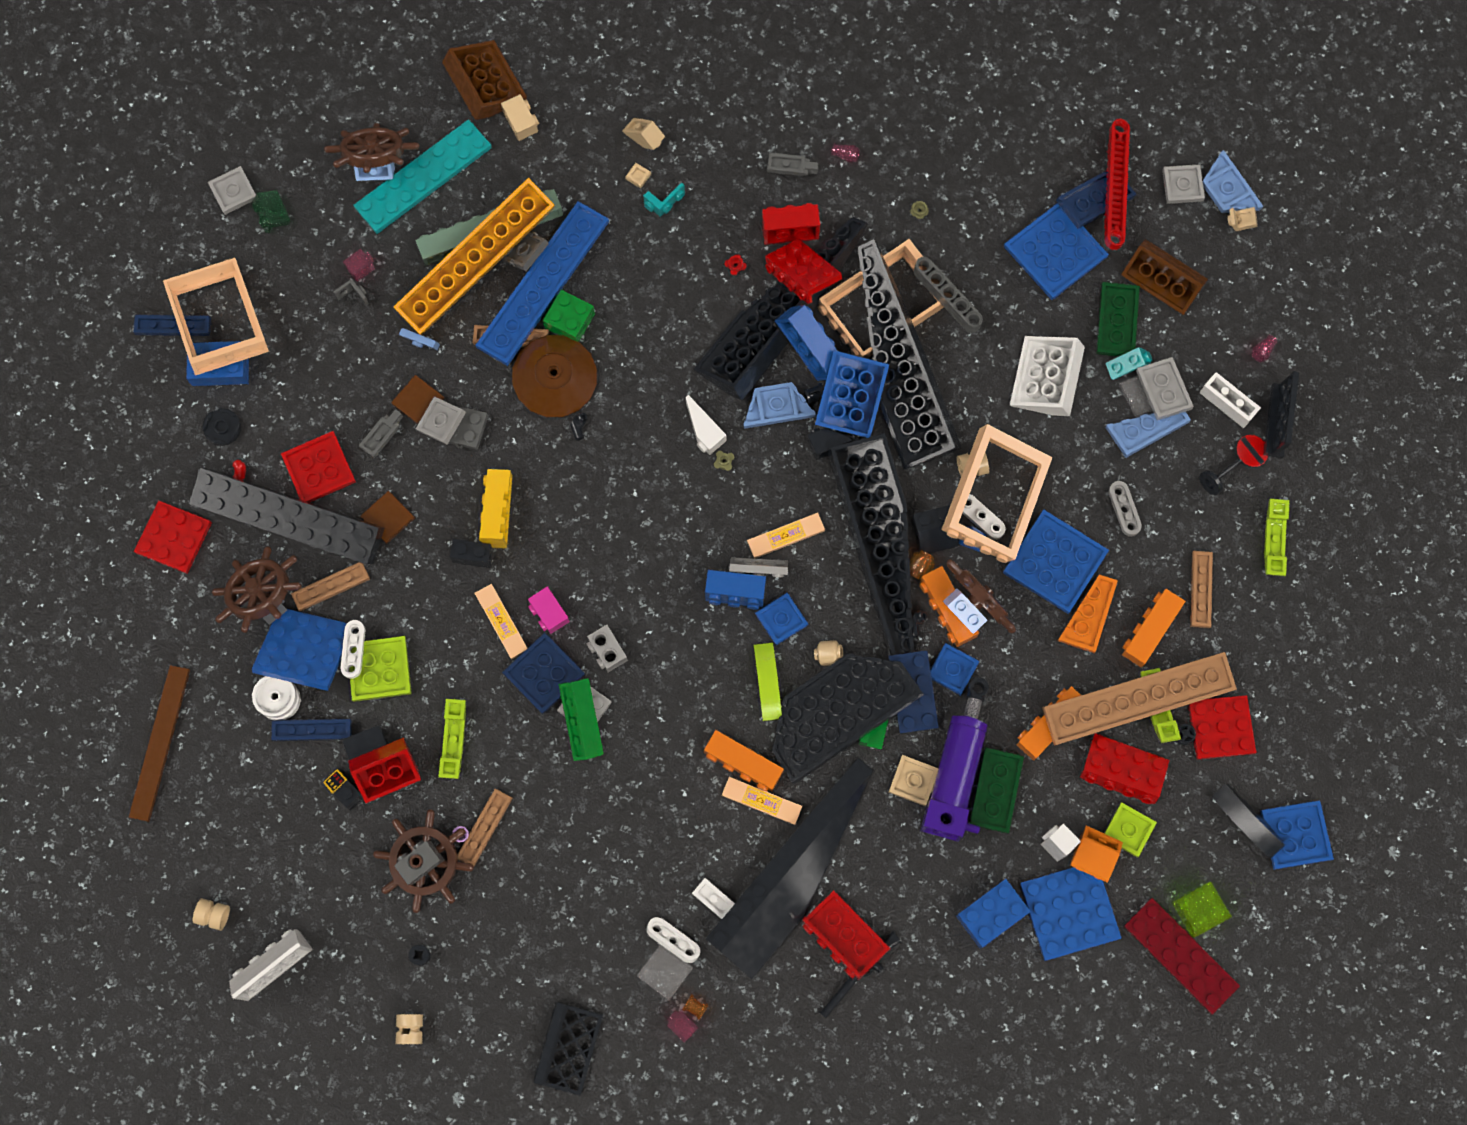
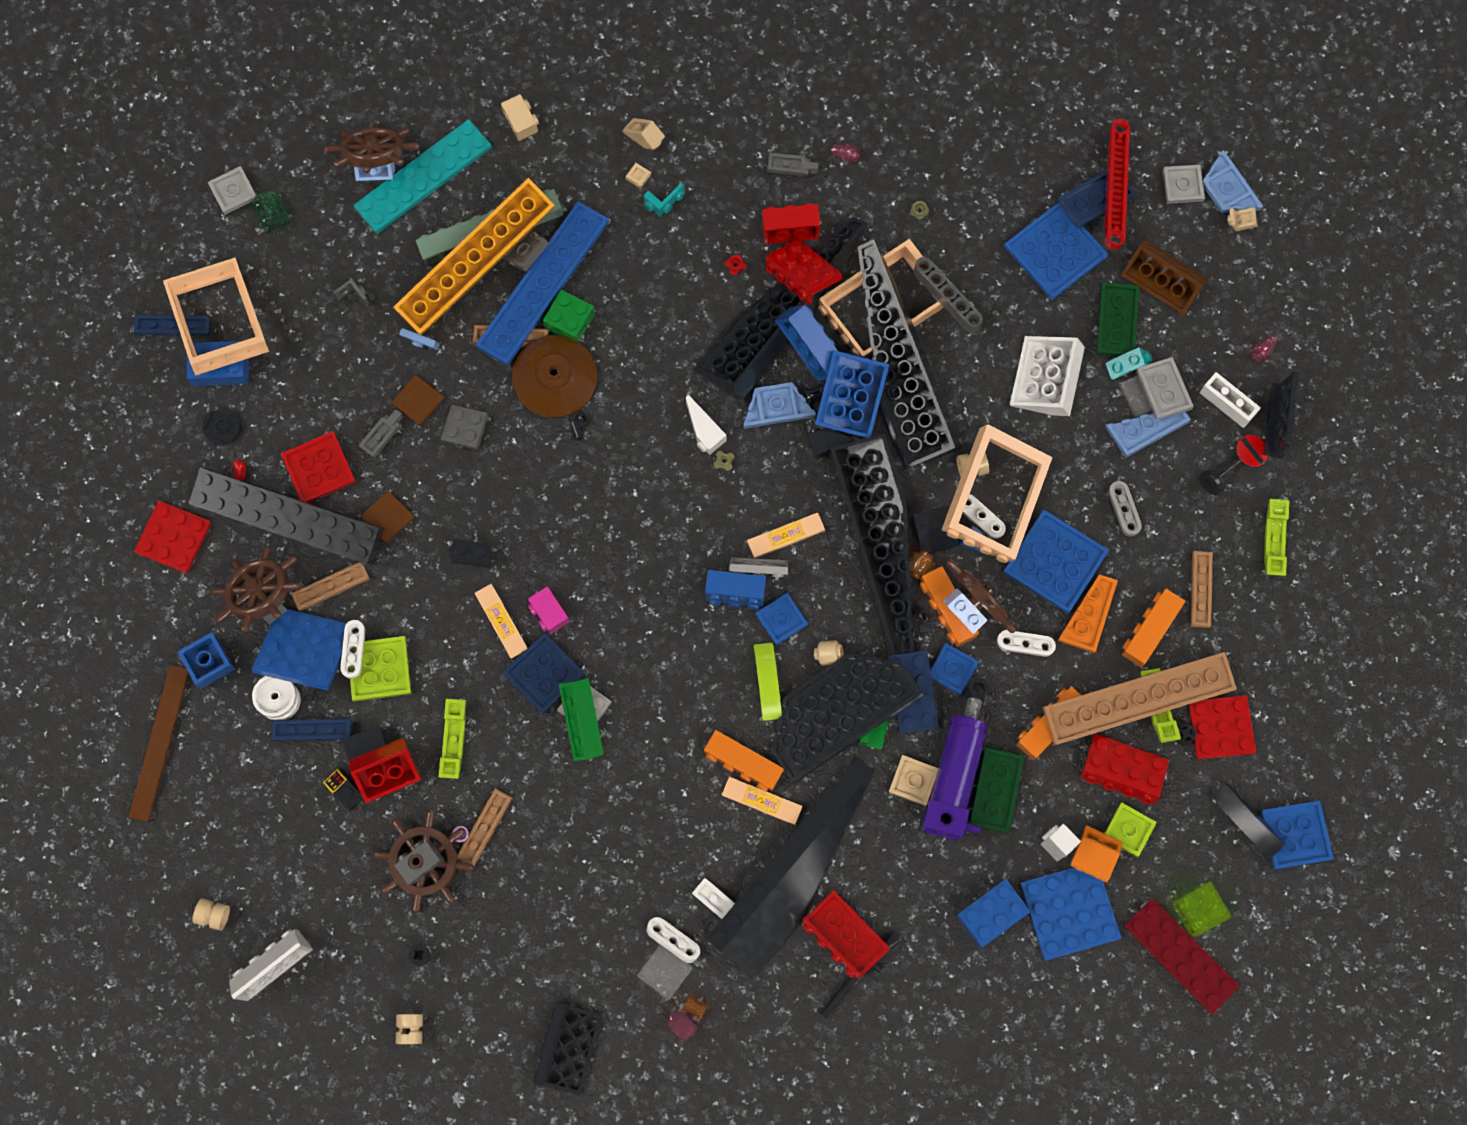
(206, 660): none -> blue brick
(359, 264): clear pink brick -> none
(440, 420): light grey plate -> none
(482, 77): reddish brown slope -> none
(496, 508): yellow wedge -> none
(610, 647): light grey brick -> none
(1035, 643): none -> white plate

